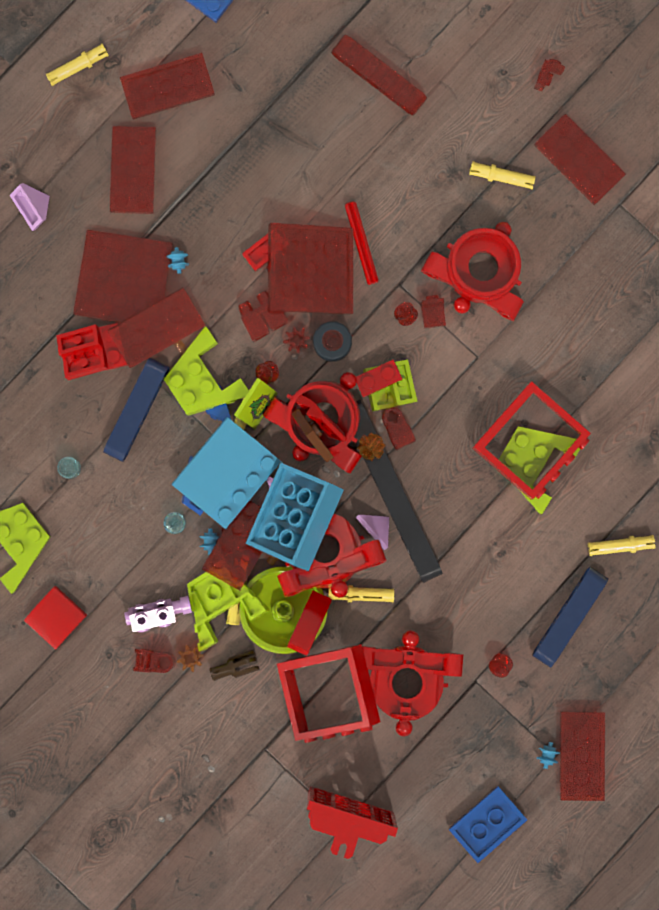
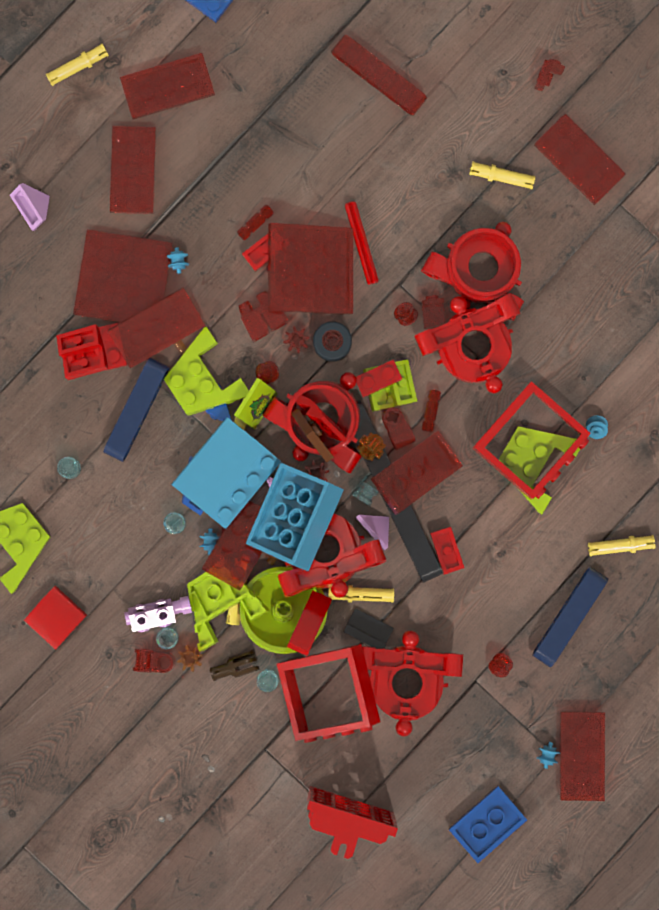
(168, 637): none -> clear light blue wheel
(255, 222): none -> clear red axle
(268, 682): none -> clear light blue wheel
(314, 467): none -> clear red gear
(365, 493): none -> clear light blue wheel
(368, 629): none -> black panel
(416, 472): none -> clear red plate
(431, 410): none -> clear red axle
(447, 550): none -> red plate
(449, 336): none -> red piece
(597, 426): none -> dark azure wheel

